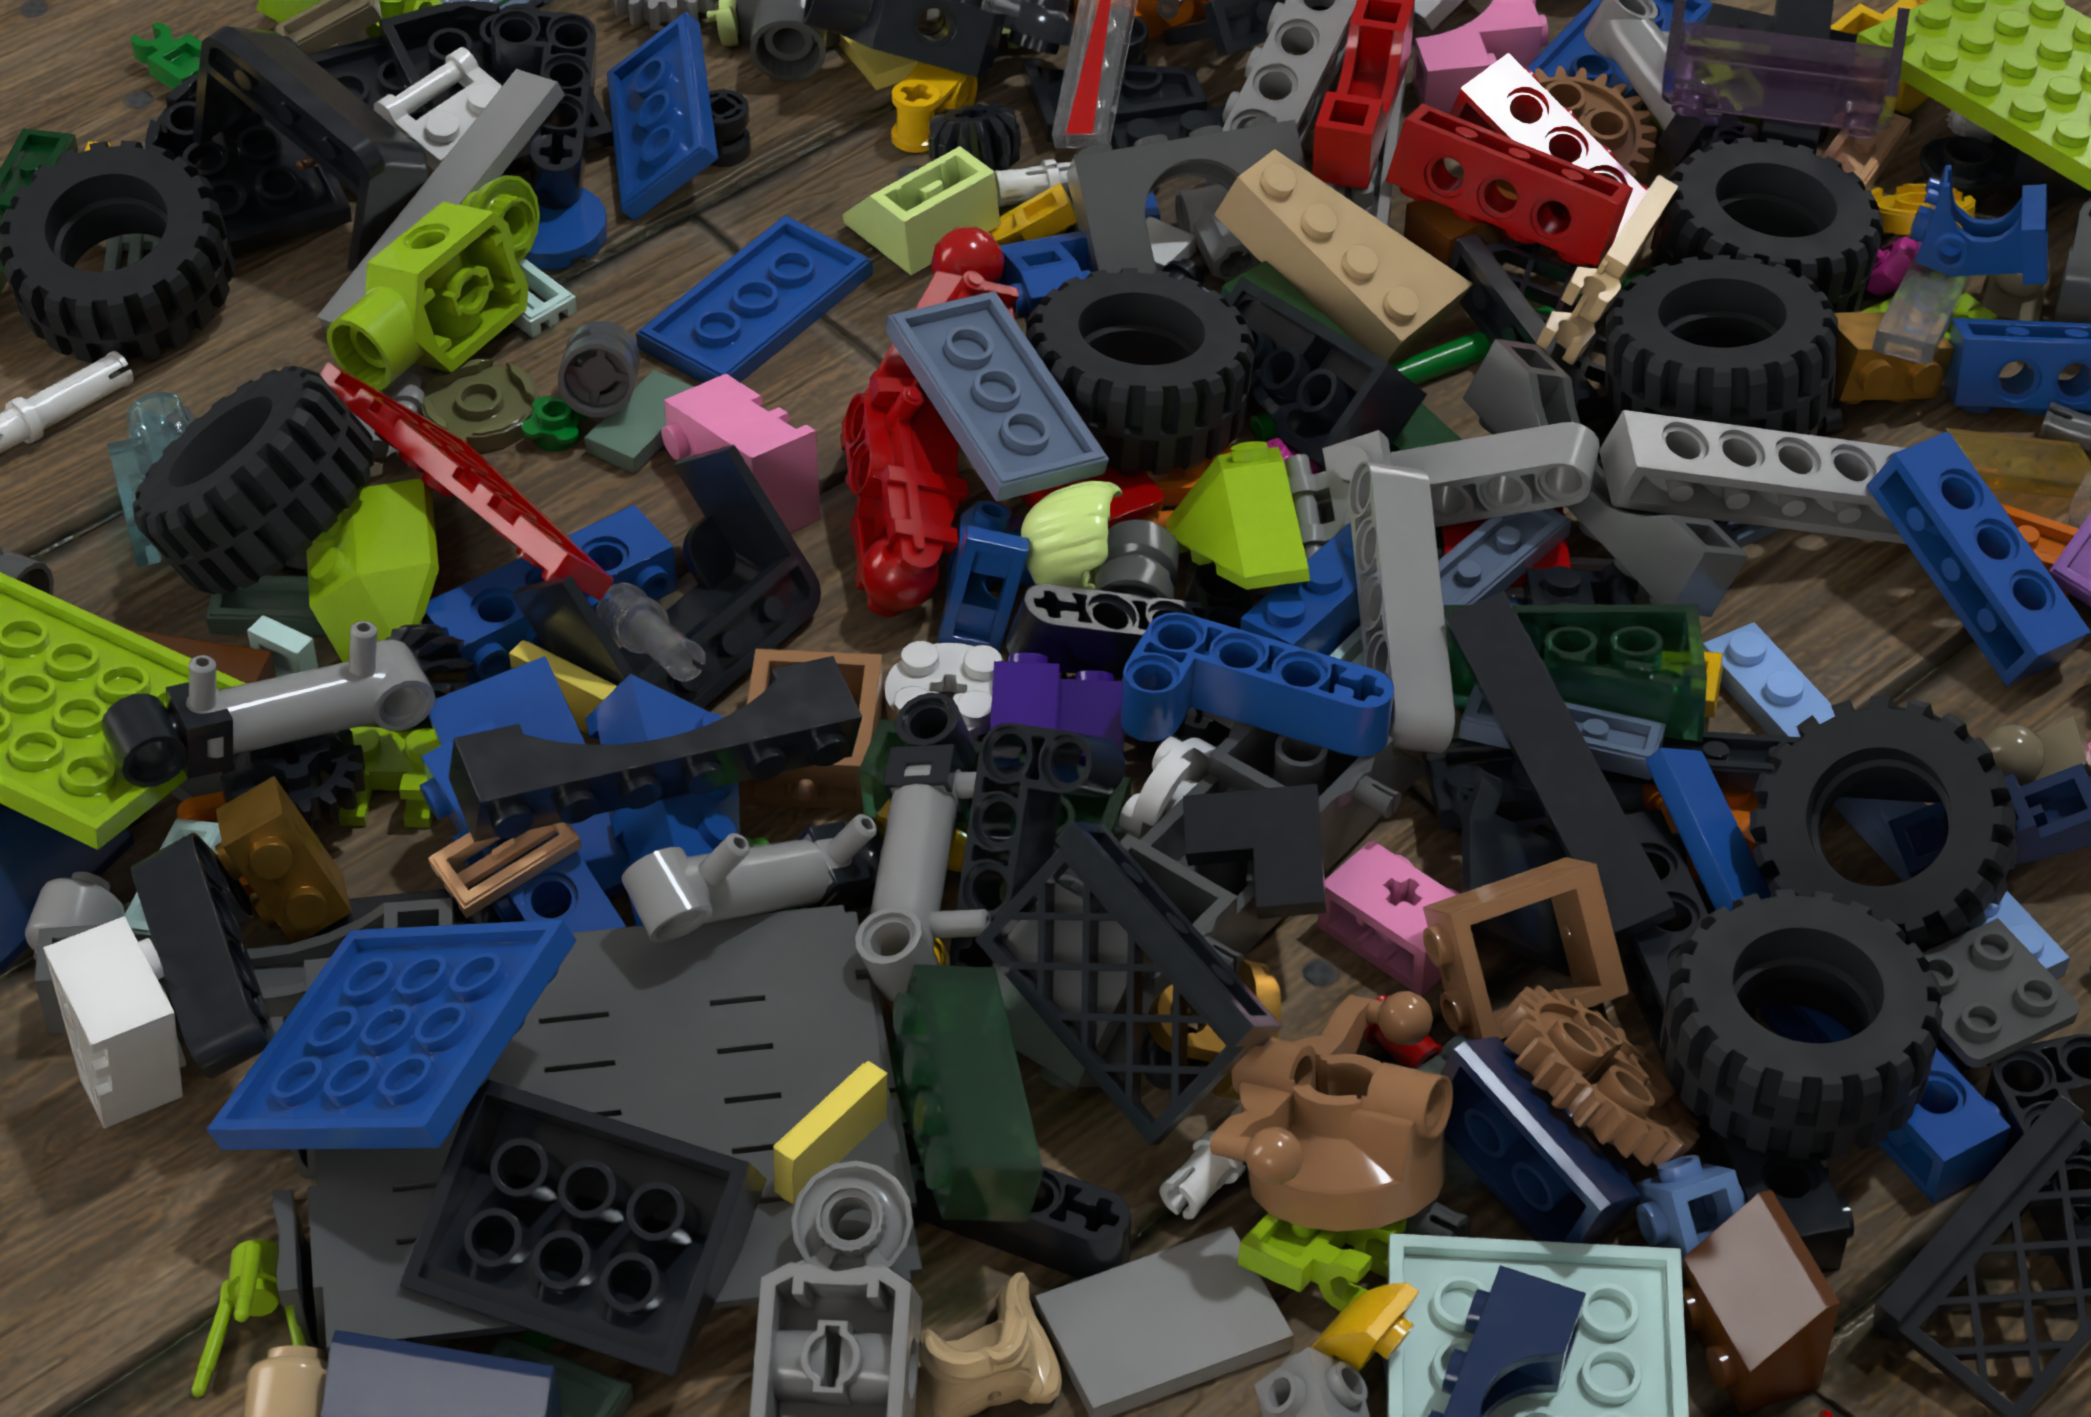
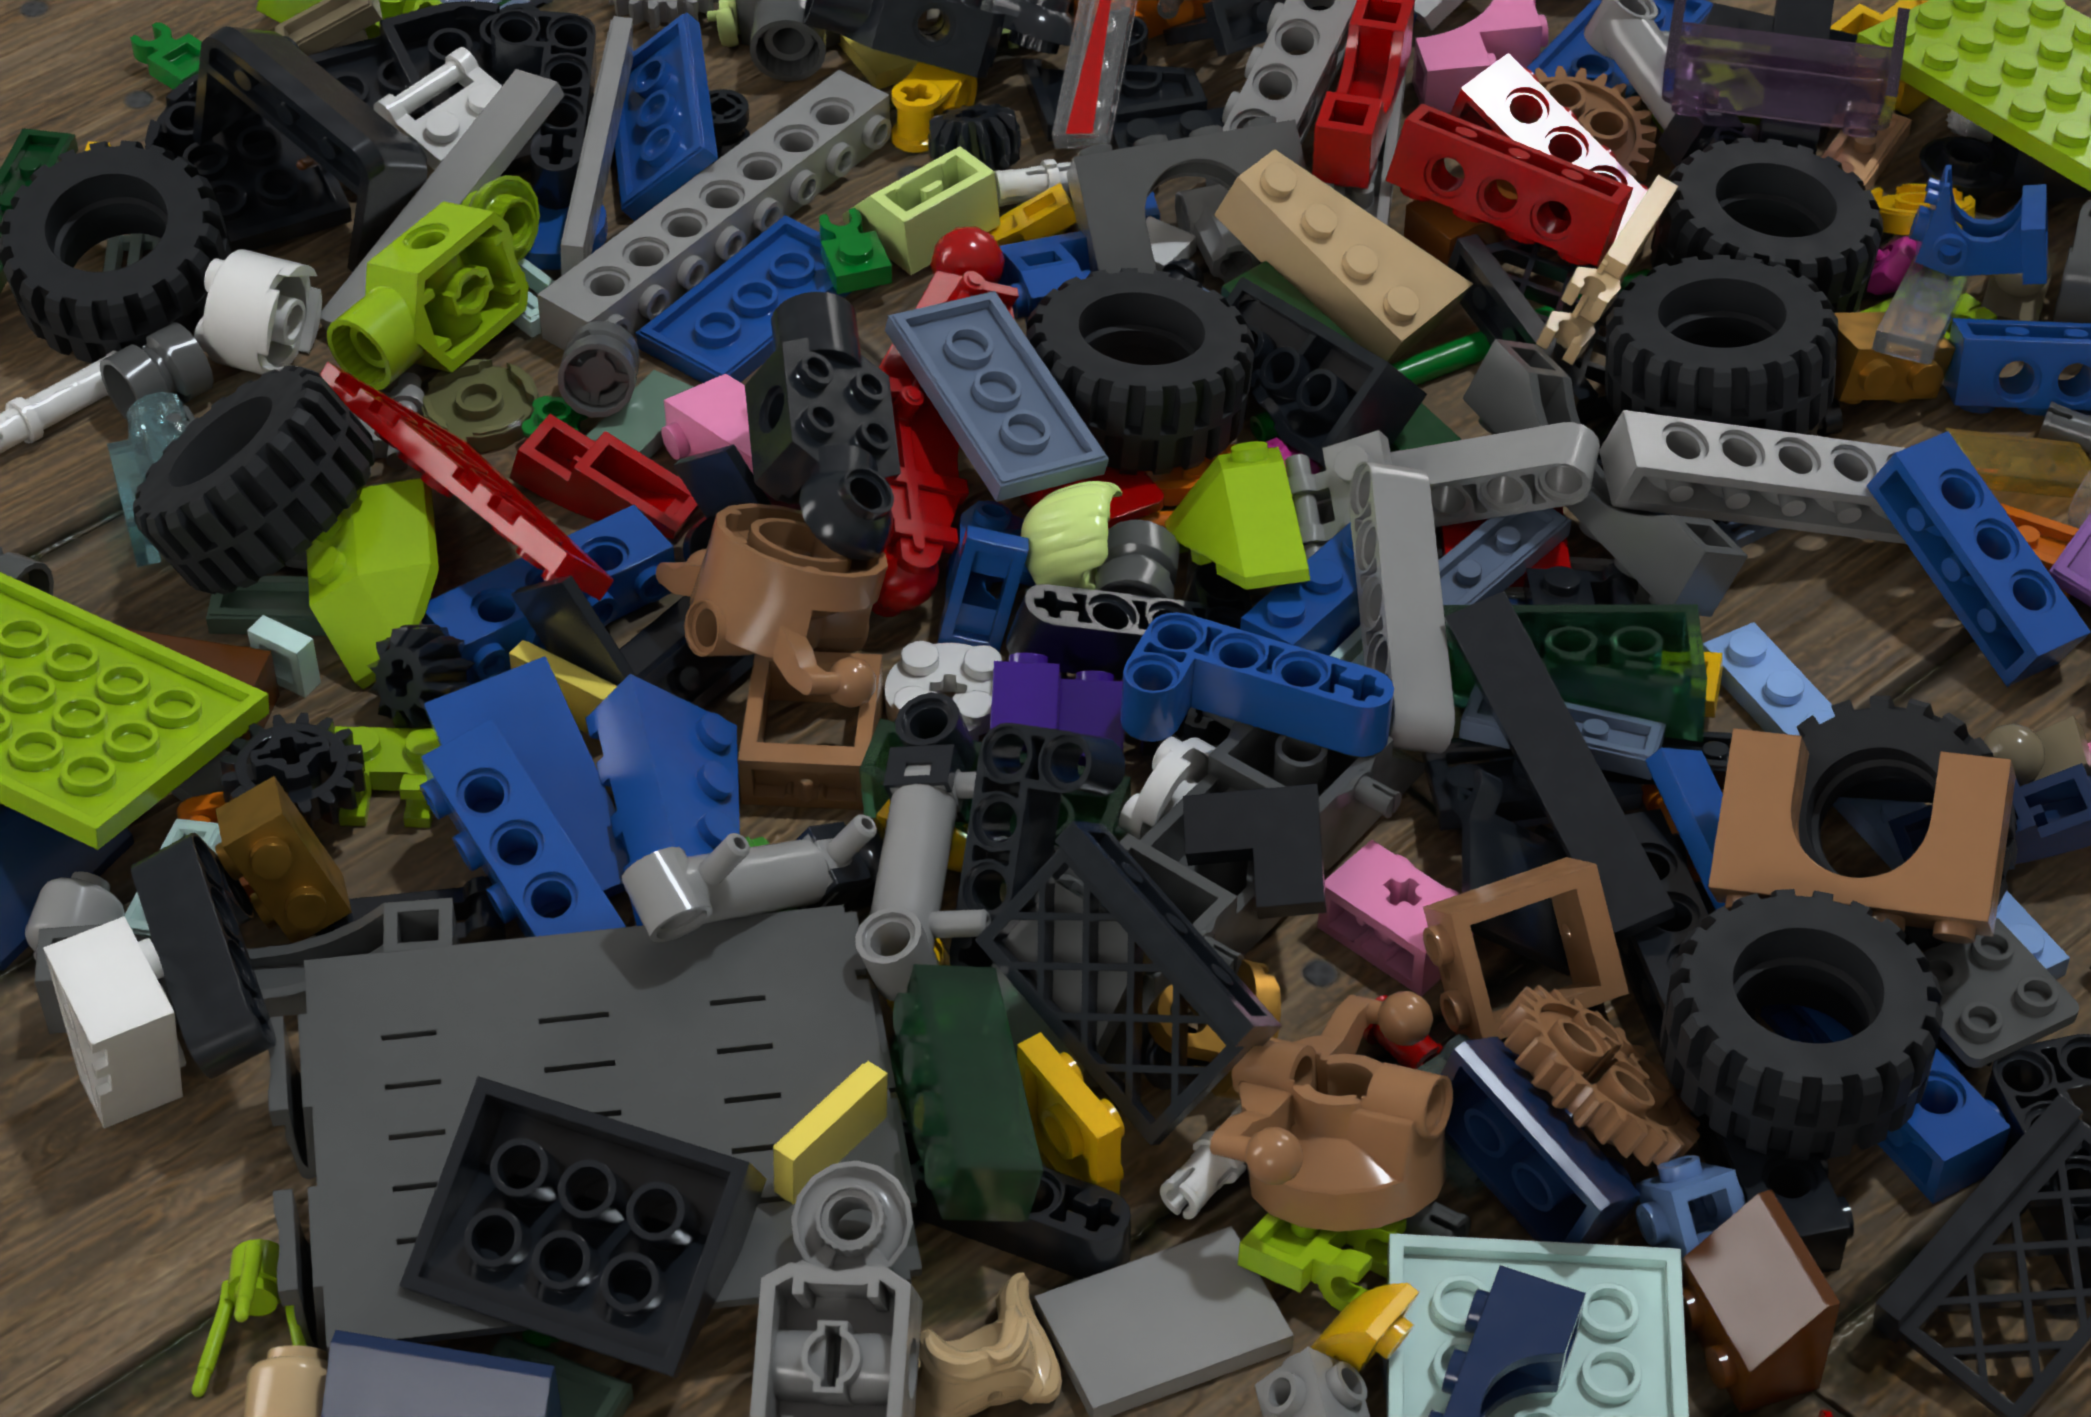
(167, 363): none -> dark grey wheel
(209, 725): light grey piece -> none
(258, 311): none -> white brick
(393, 1037): blue plate -> none
(510, 877): light nougat tile -> none
(527, 782): black arch -> none
(598, 144): none -> light grey tile
(600, 477): none -> red slope
(644, 628): clear pin -> none
(720, 210): none -> light grey brick
(780, 595): none -> medium nougat piece
(825, 426): none -> black brick
(853, 257): none -> green plate
(1070, 1123): none -> yellow plate
(1942, 887): none -> medium nougat arch

